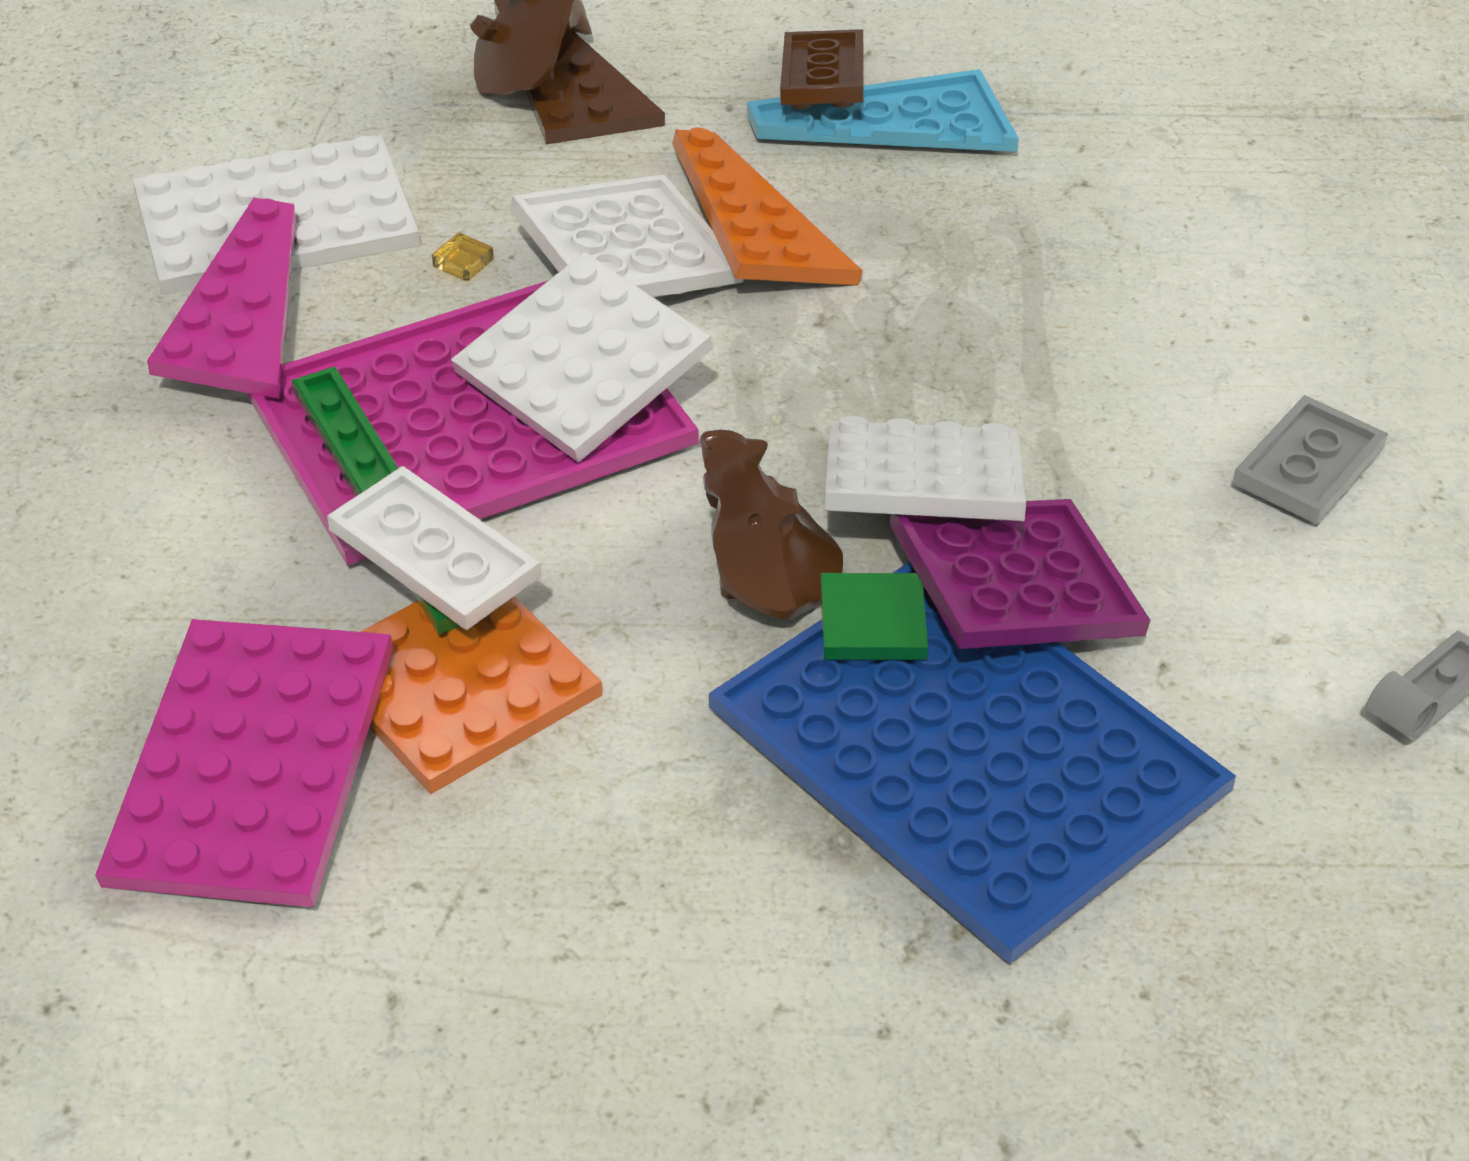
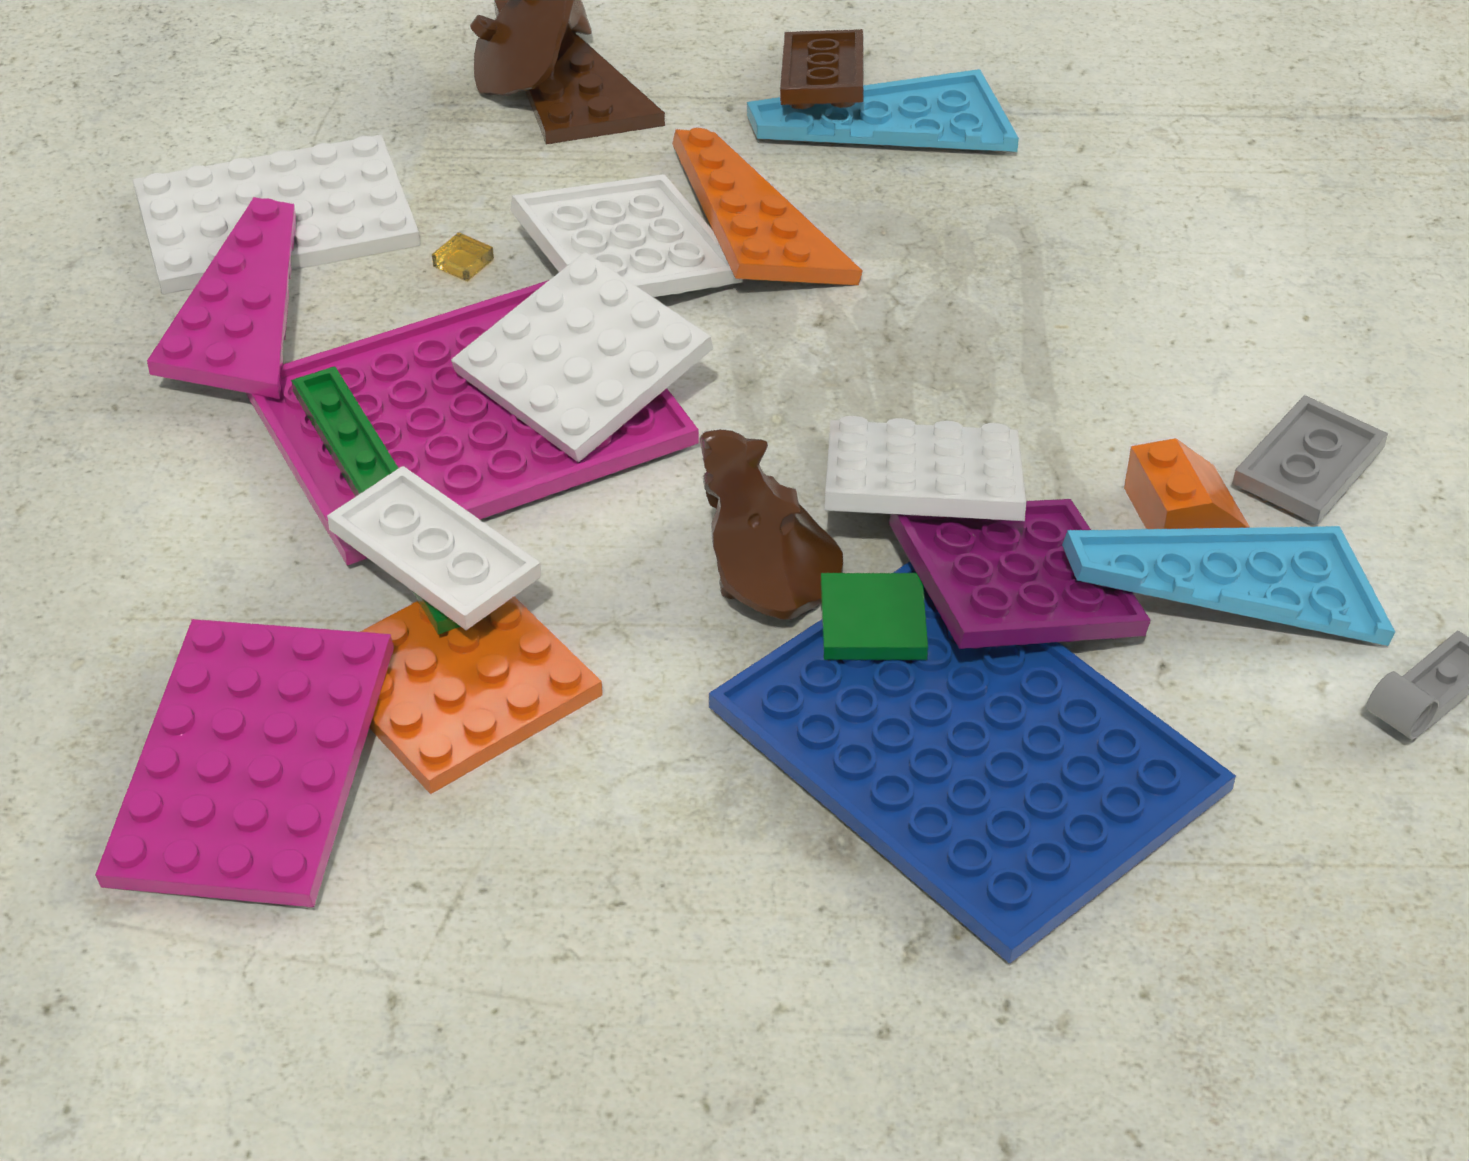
(1178, 489): none -> orange slope
(1261, 572): none -> medium azure wing

